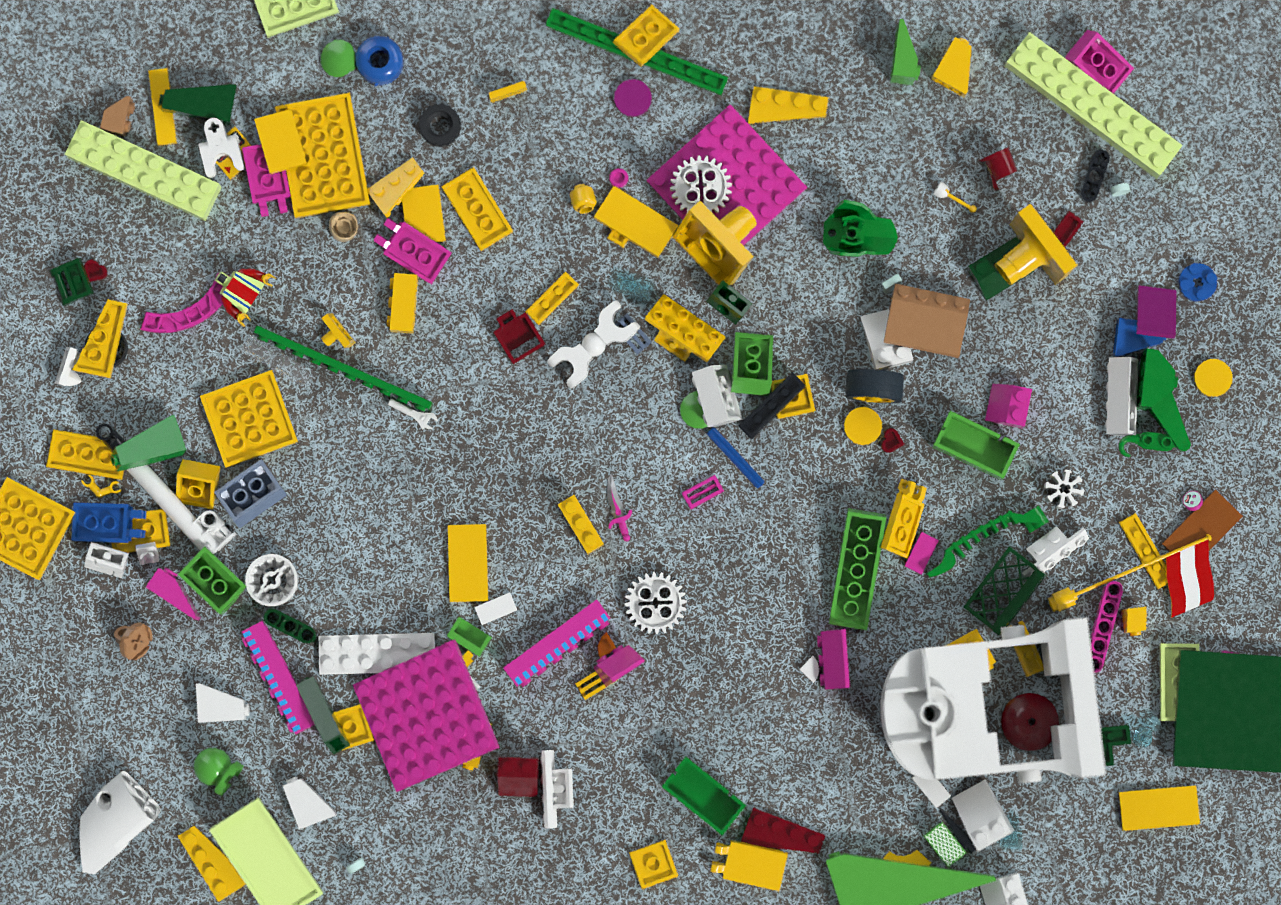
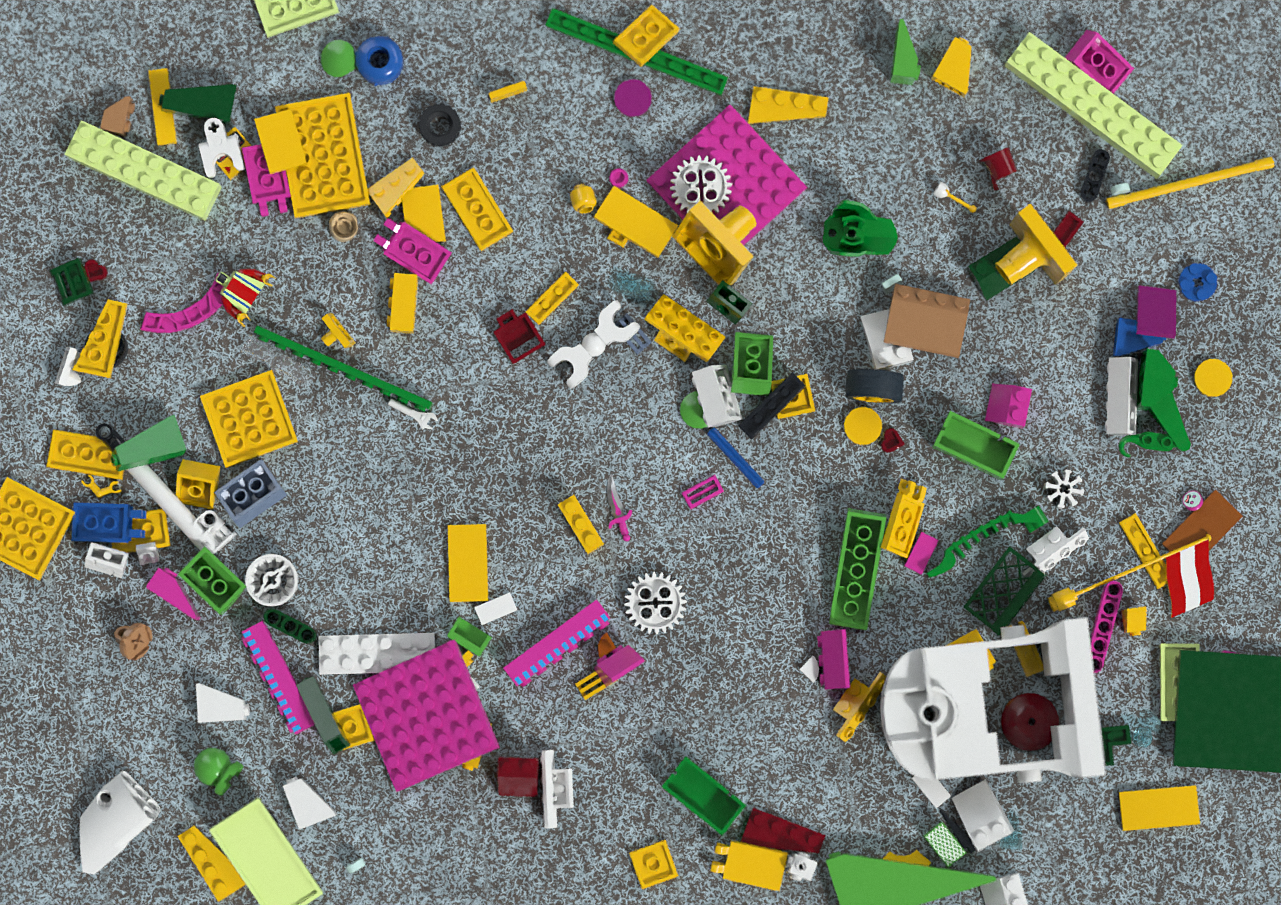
(807, 867): none -> white brick
(856, 703): none -> yellow bracket
(1257, 165): none -> yellow piece

